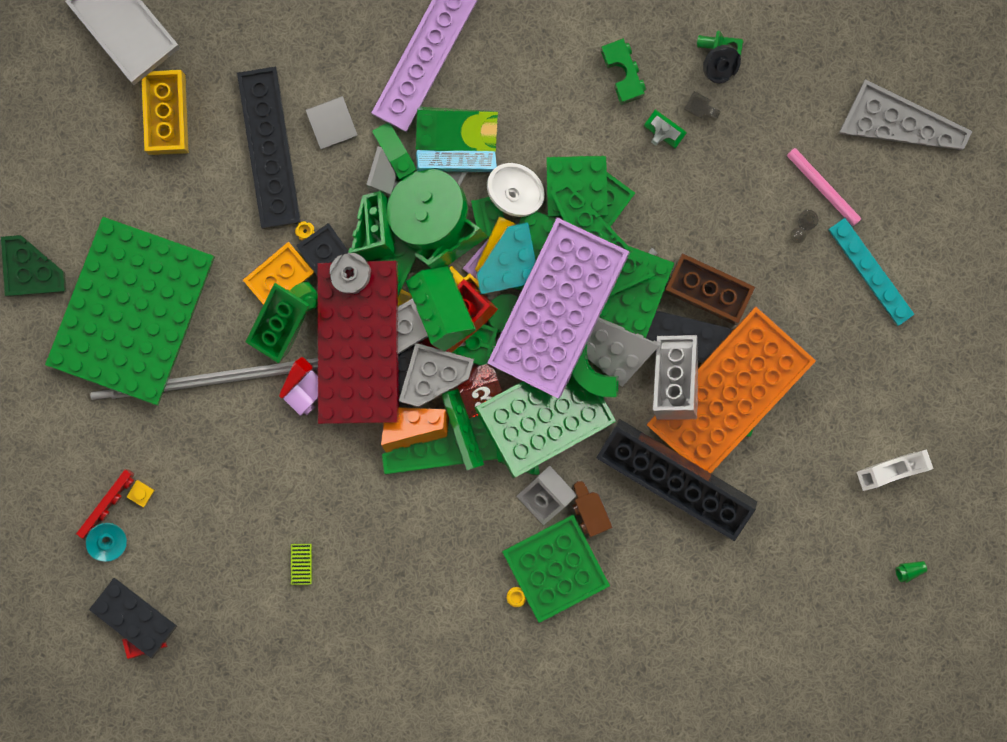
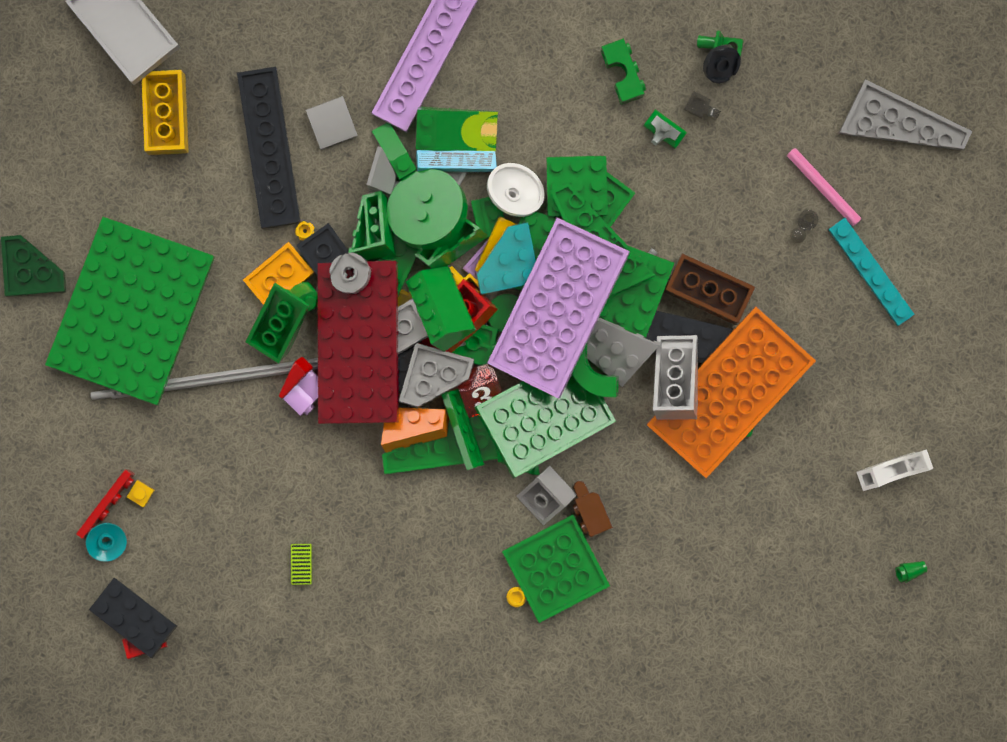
(677, 480): black brick -> none

